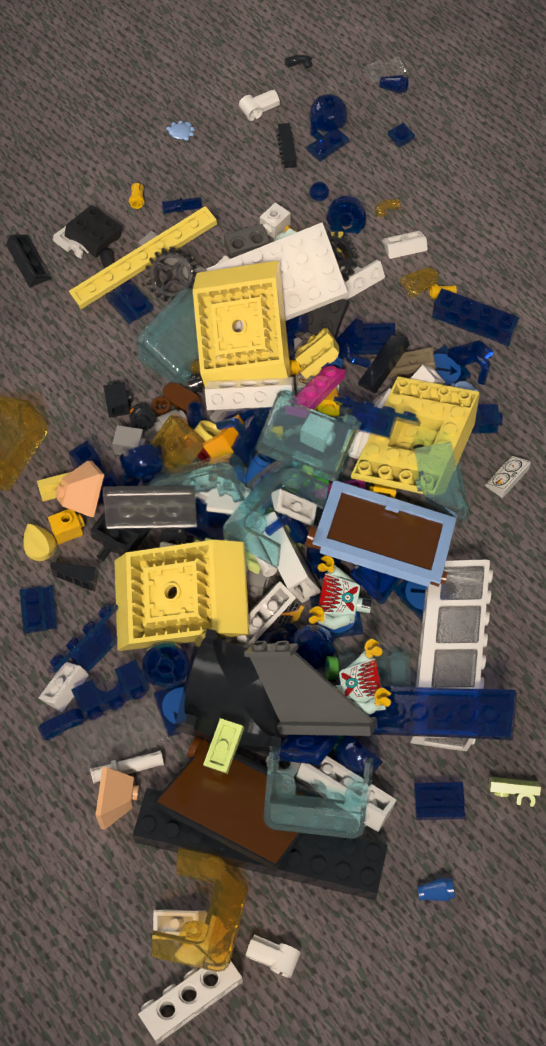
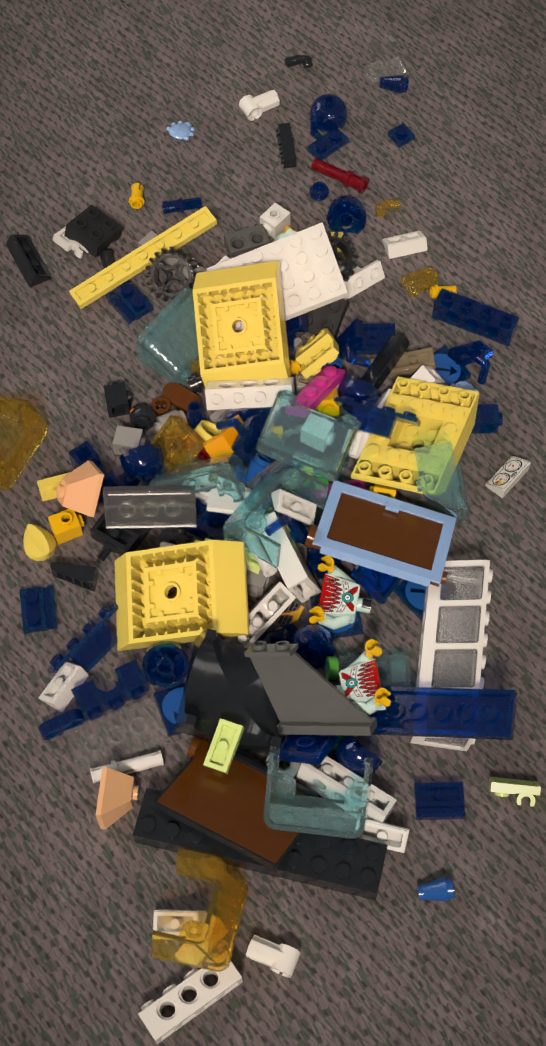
(347, 178): none -> dark red pin
(358, 390): none -> clear blue cylinder
(386, 834): none -> white slope

